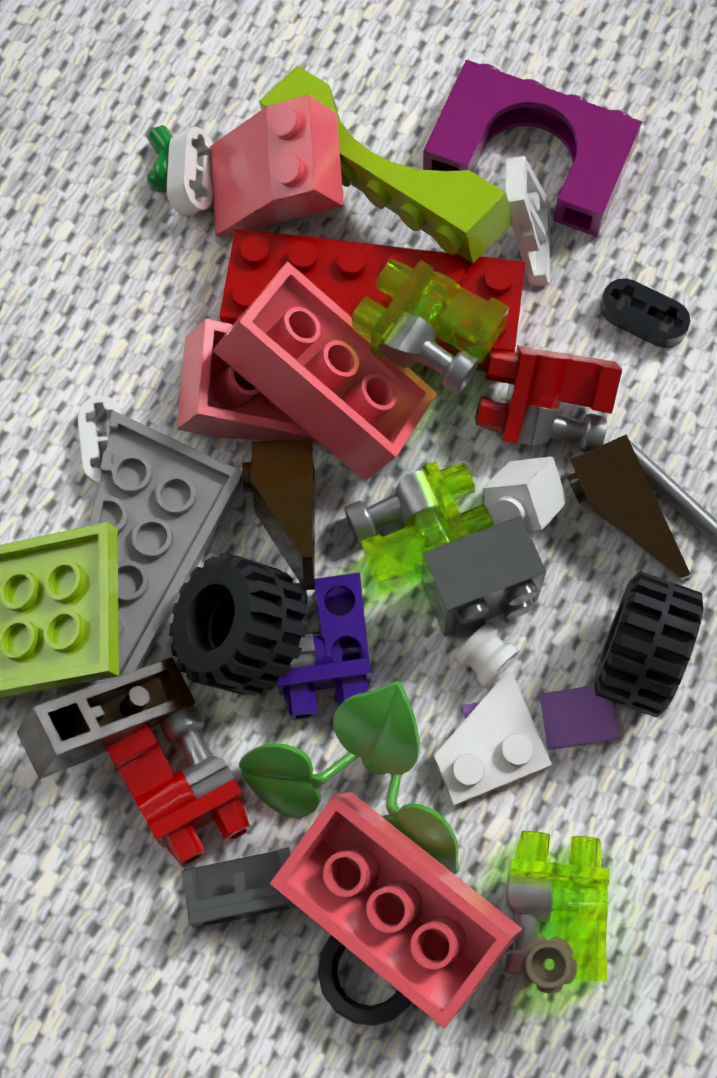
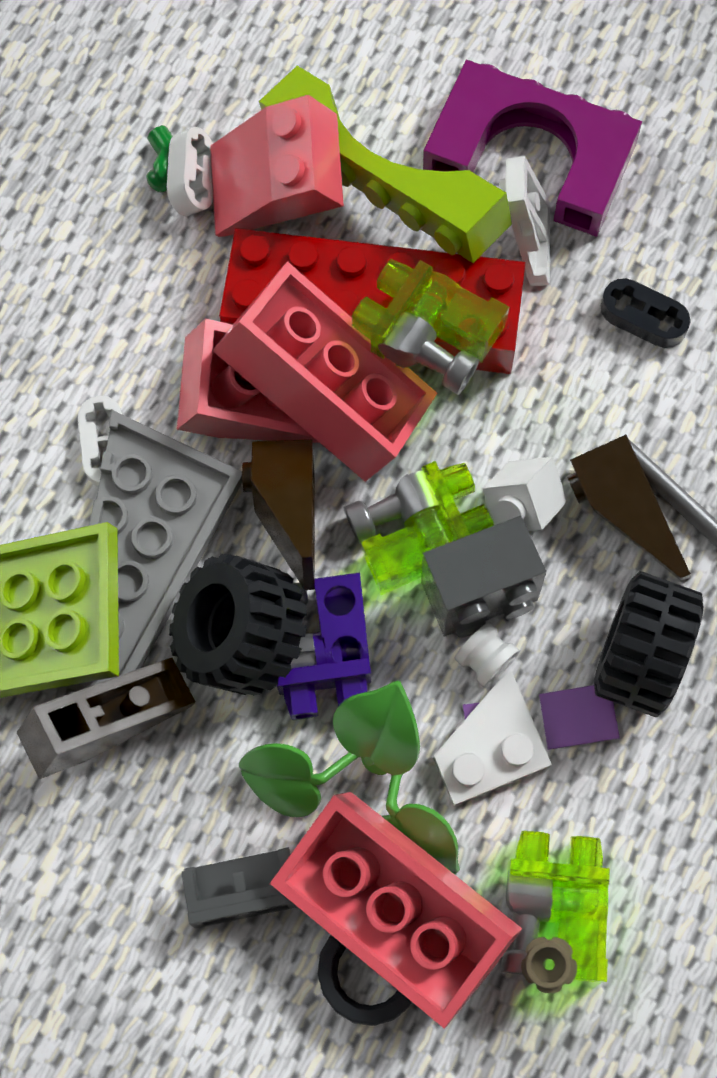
(185, 800): red hips -> none
(534, 393): red hips -> none

